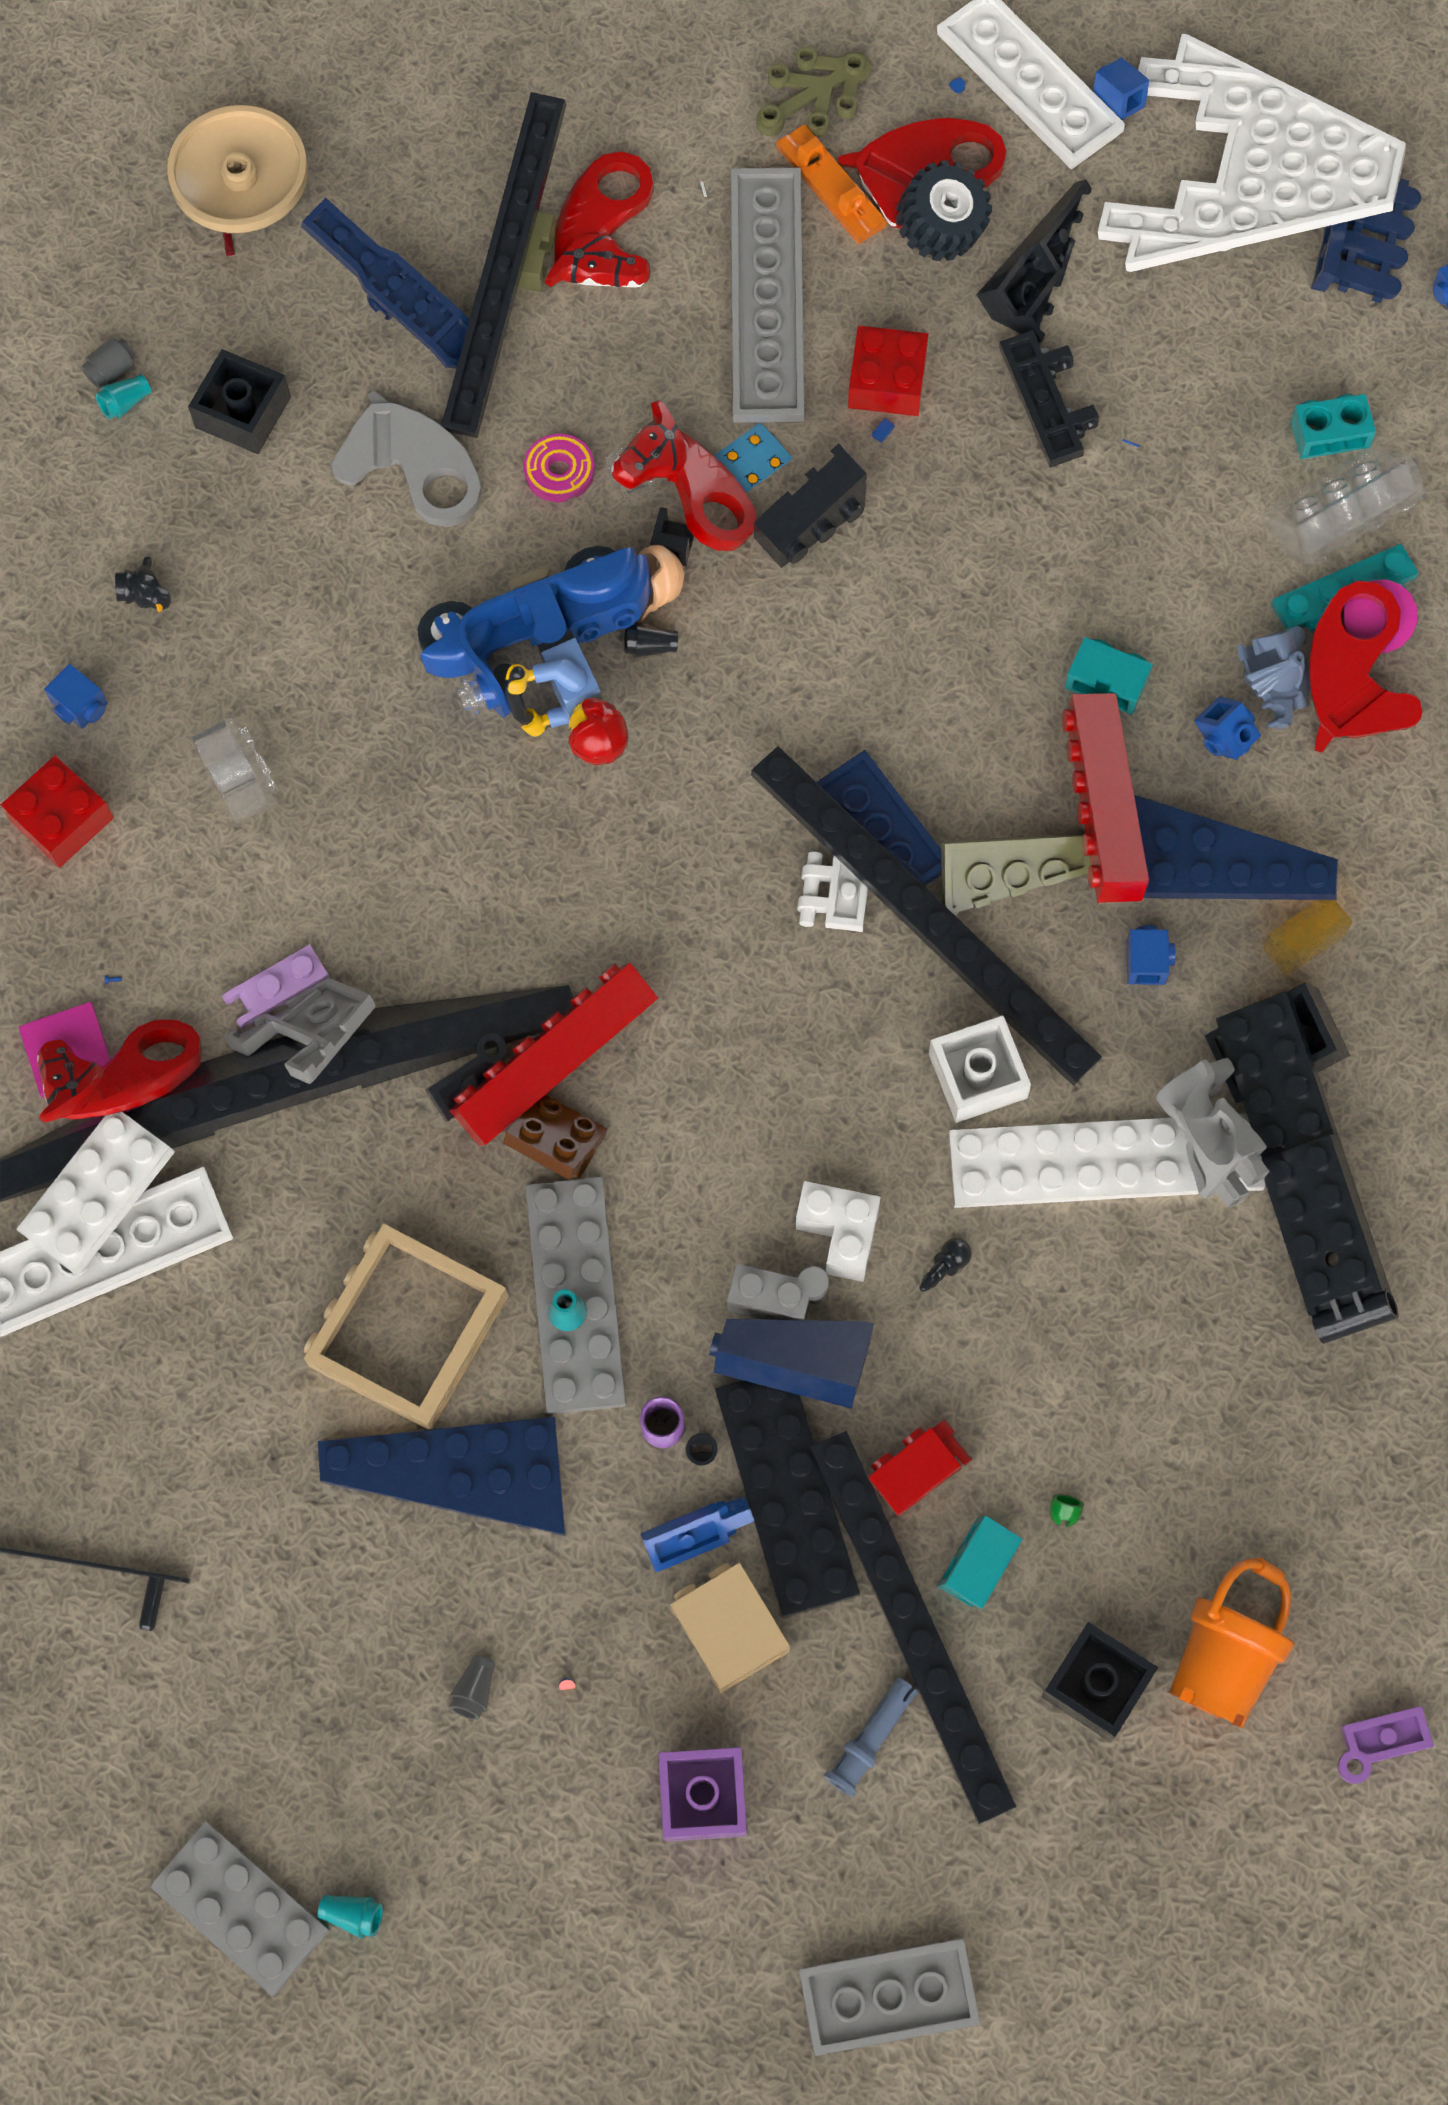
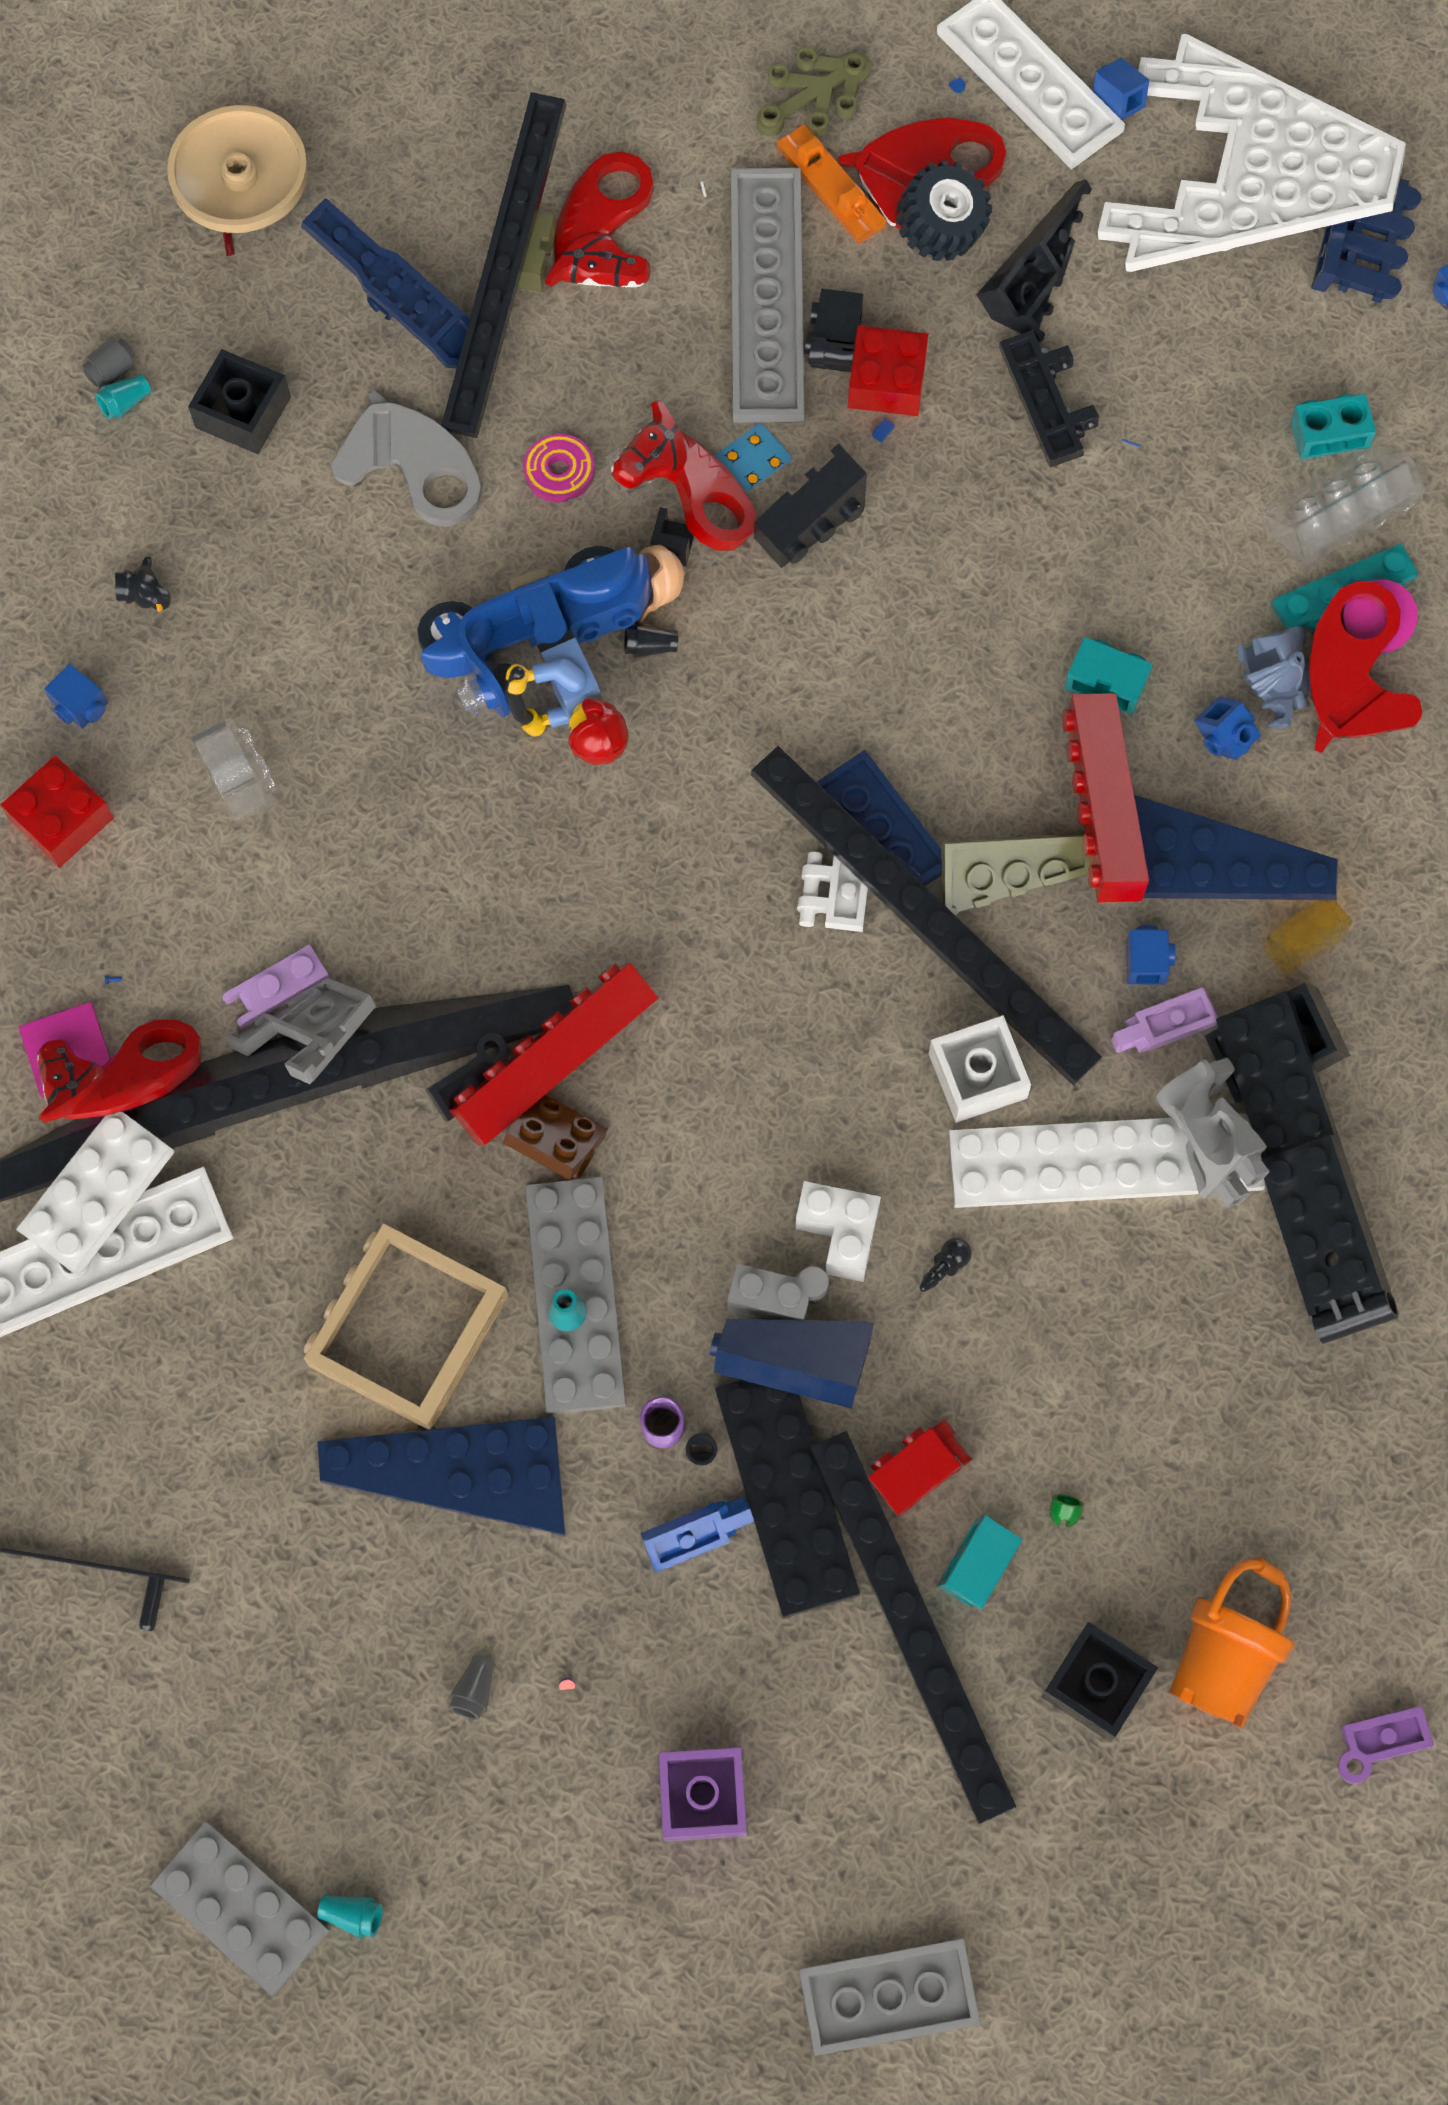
(729, 1626): tan panel -> none
(835, 329): none -> black hinge
(861, 1752): sand blue pin -> none
(1167, 1022): none -> lavender hinge

